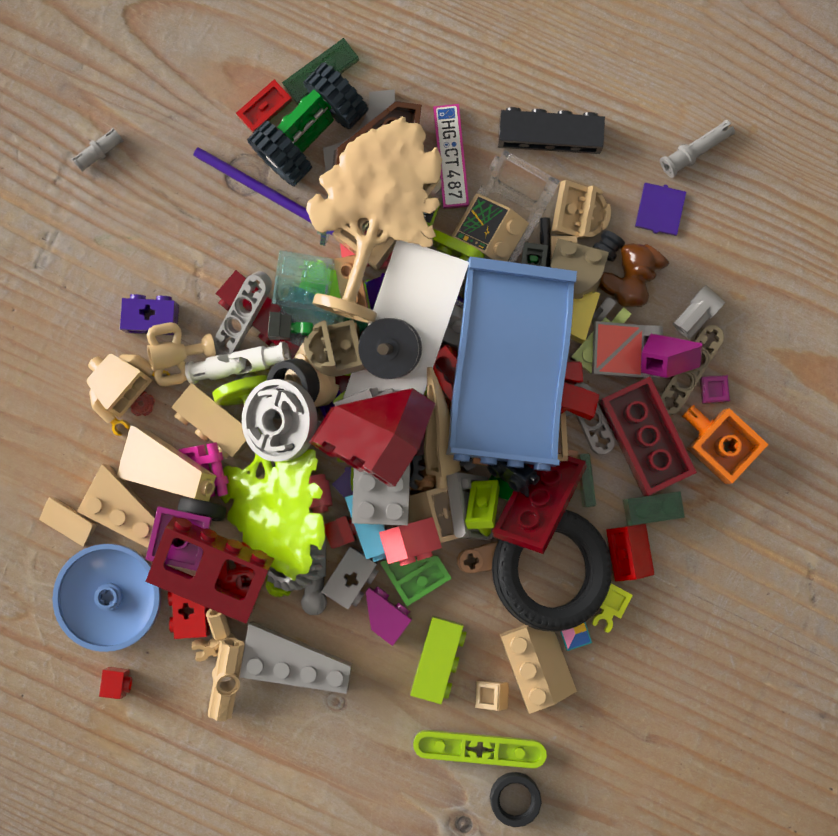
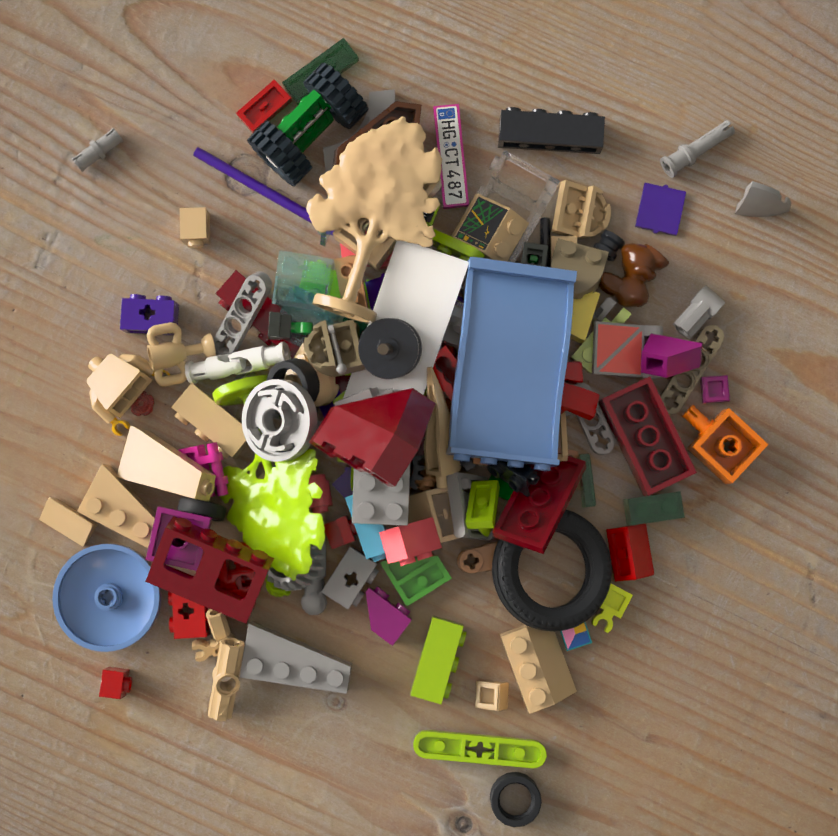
(195, 227): none -> tan brick
(341, 368): none -> light grey hinge
(762, 201): none -> light grey brick

